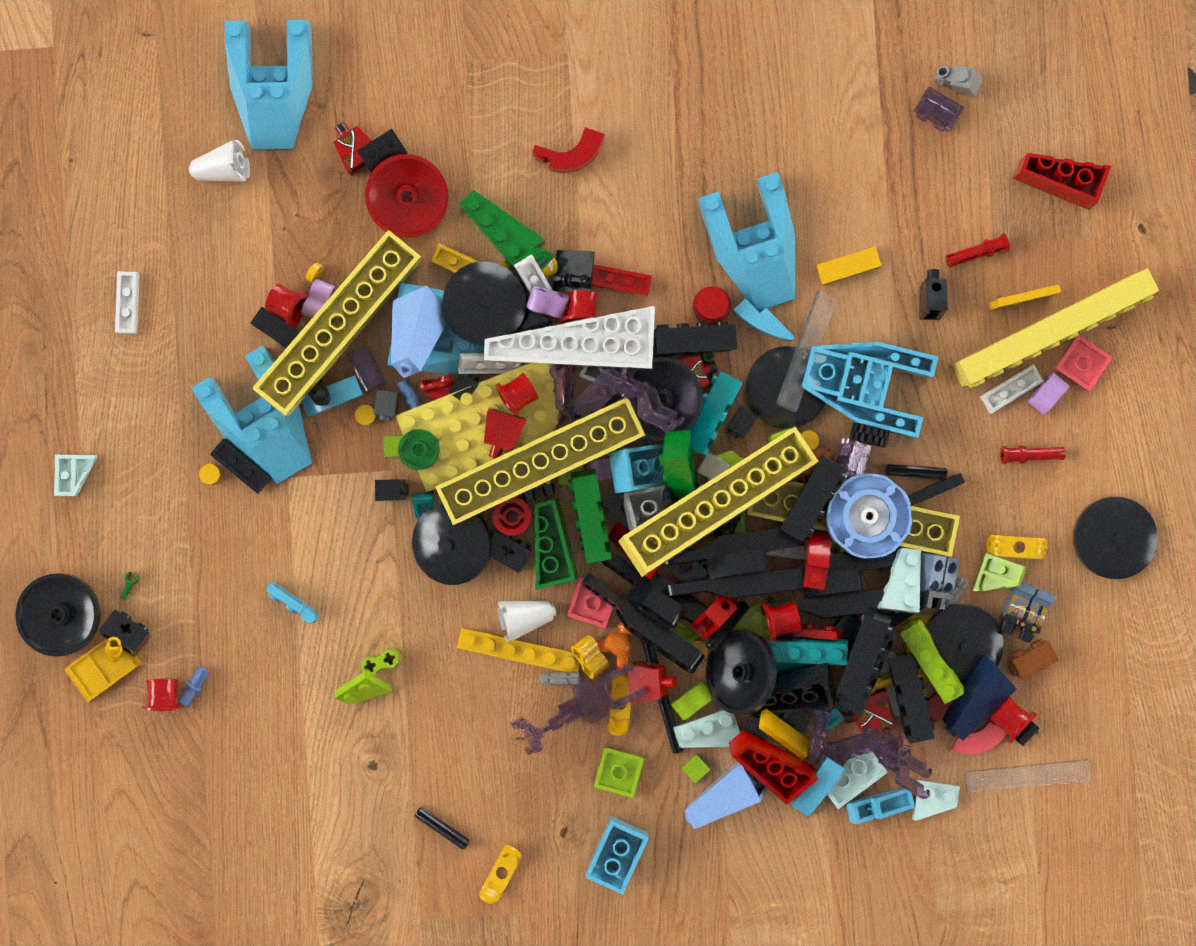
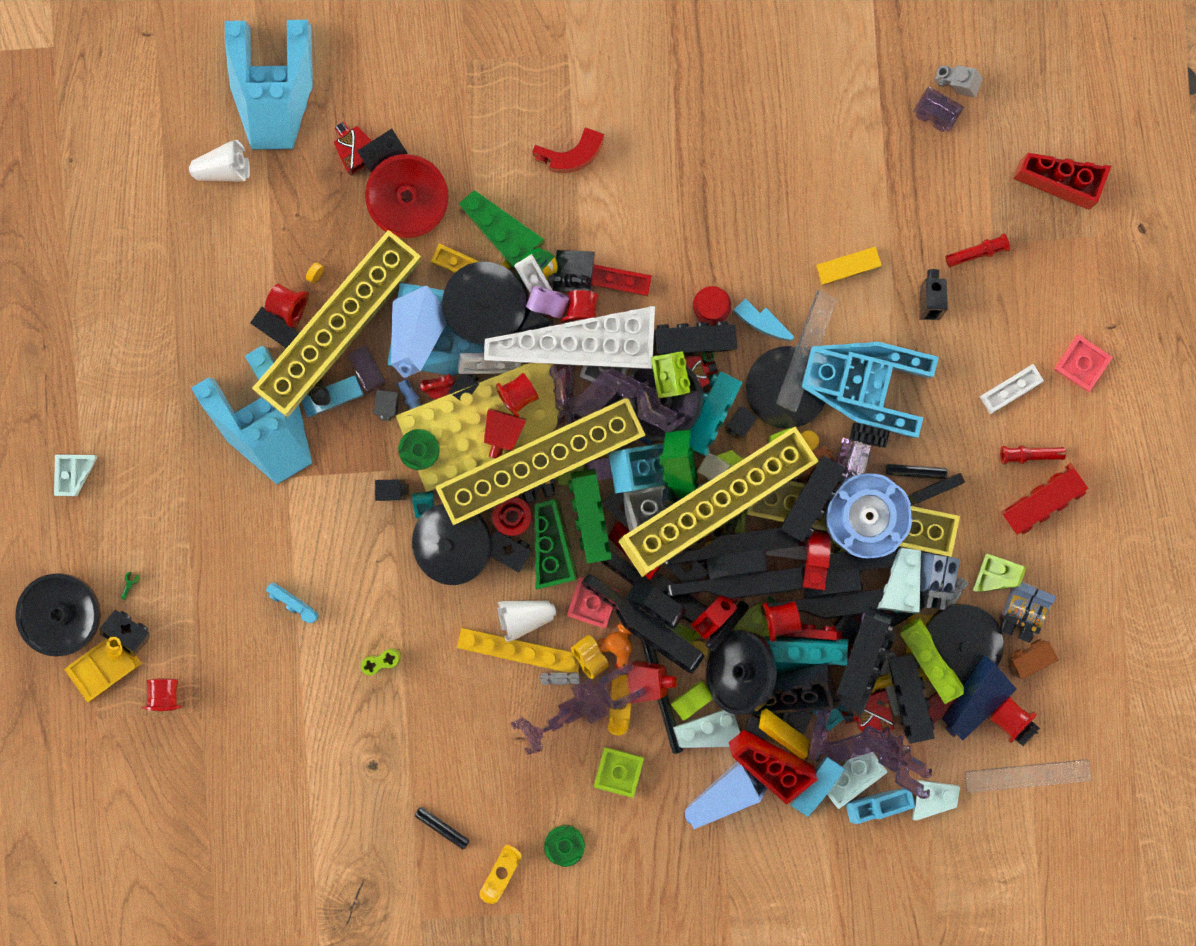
(127, 302): white tile -> none
(193, 686): medium blue axle -> none
(210, 474): yellow tile -> none
(240, 466): black plate -> none
(317, 297): lavender axle -> none
(362, 688): lime wing -> none
(365, 415): yellow tile -> none
(391, 446): lime tile -> none
(564, 845): none -> green tile
(616, 855): medium azure brick -> none
(670, 374): none -> lime bracket
(695, 768): lime tile -> none
(759, 256): medium azure wedge -> none
(980, 741): coral tile -> none
(1003, 546): yellow piece -> none
(1024, 297): yellow tile -> none
(1045, 500): none -> red wedge
(1048, 393): lavender axle -> none
(1058, 326): light yellow brick -> none
(1115, 537): black dish -> none

